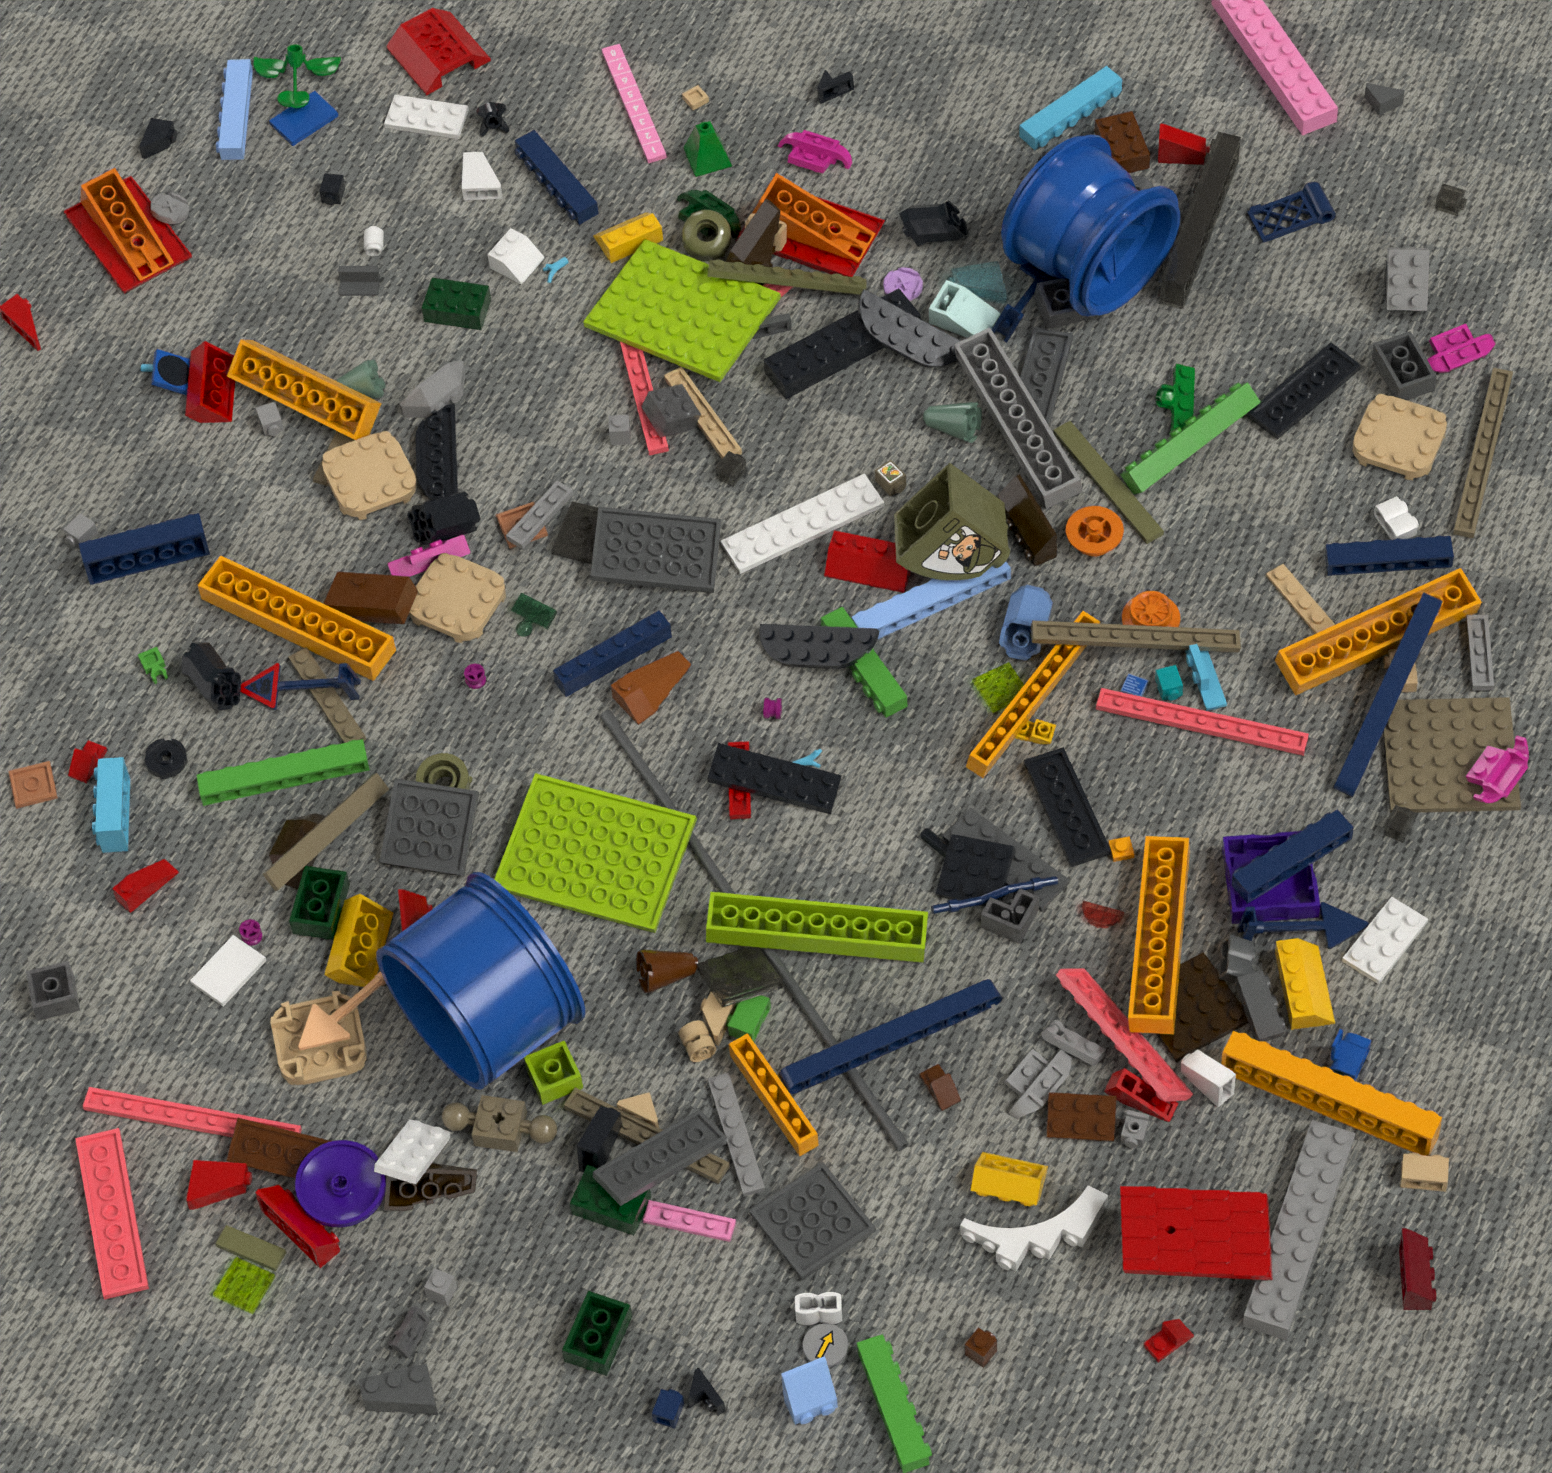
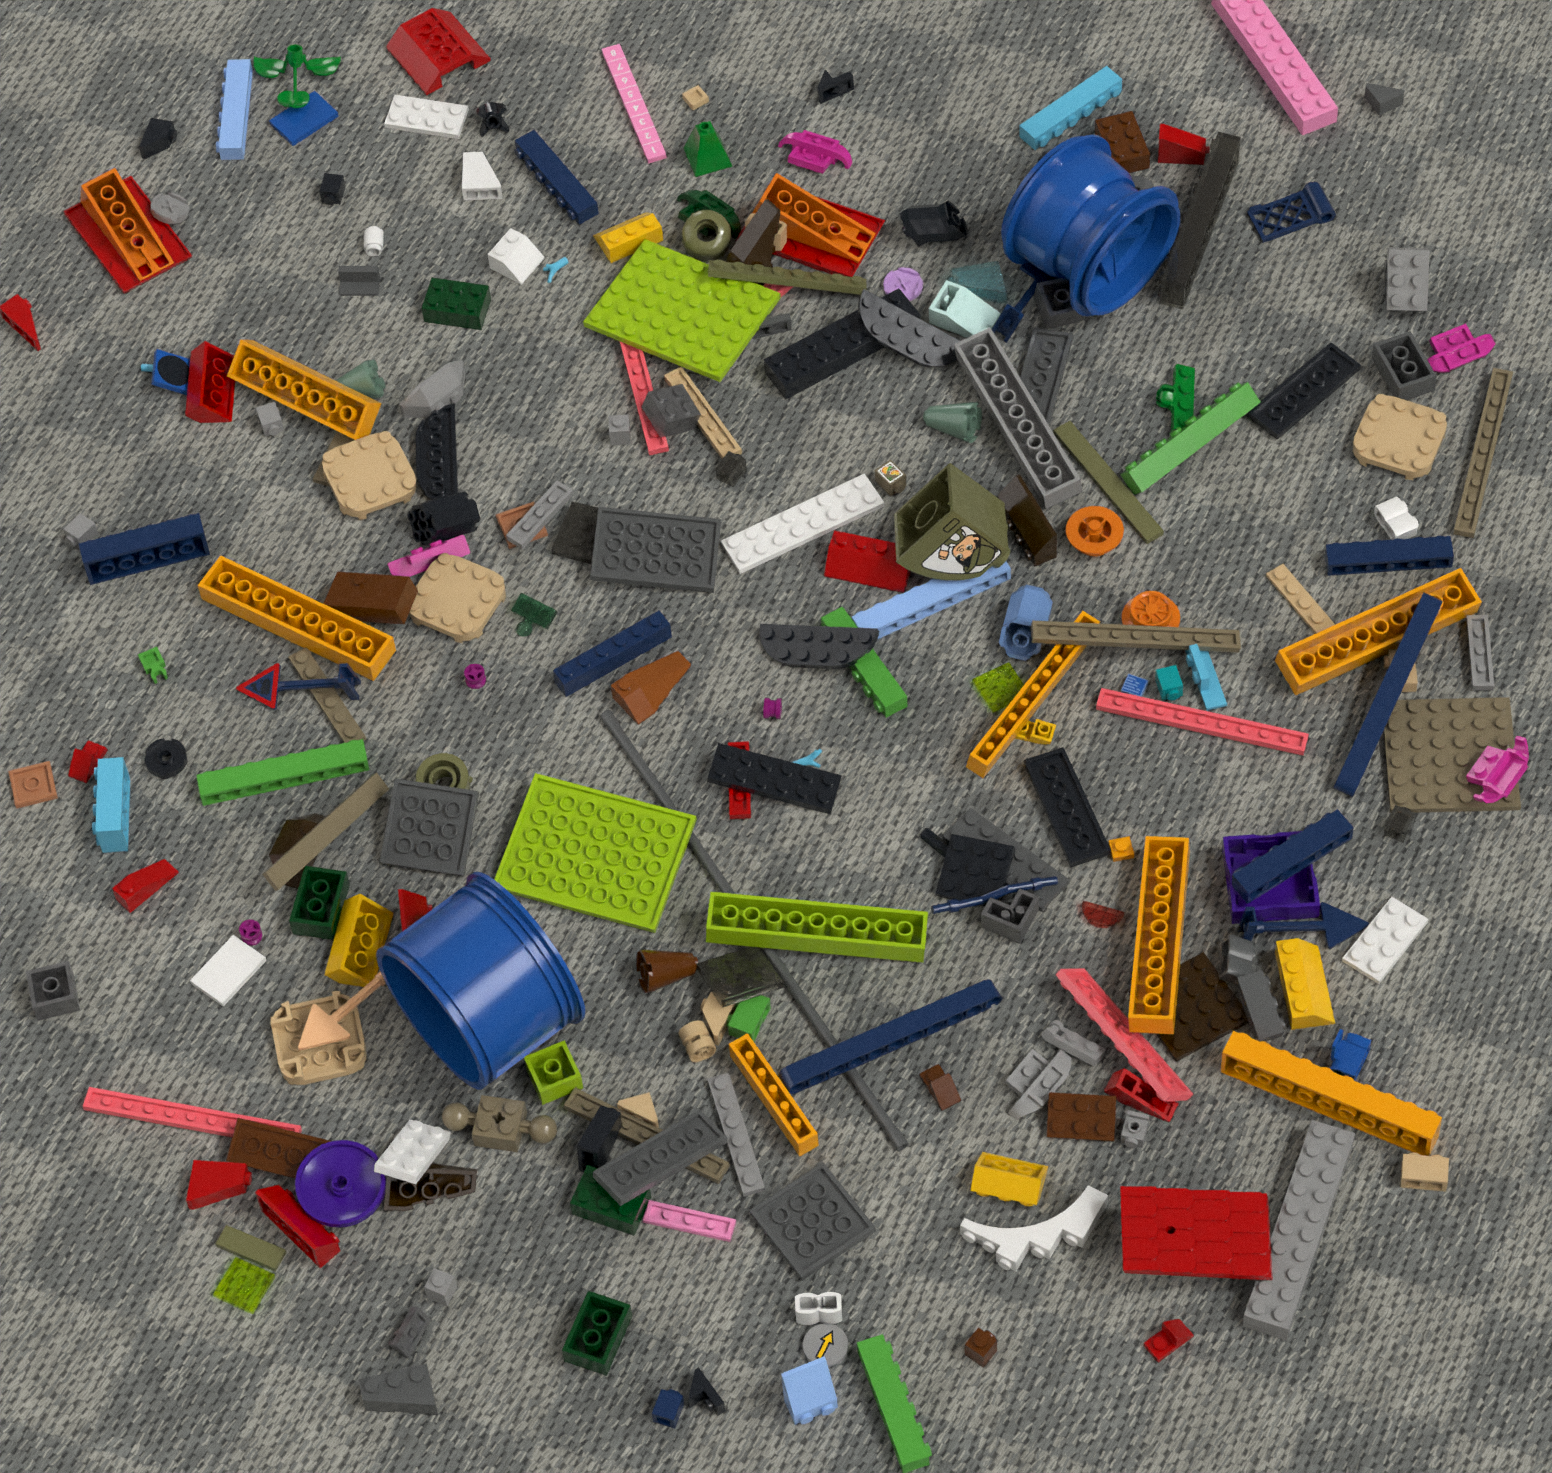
(112, 1213): coral plate -> none
(211, 676): black brick -> none
(1209, 1076): white slope -> none
(1416, 1271): dark red slope -> none
(1450, 200): clear smoke brick -> none

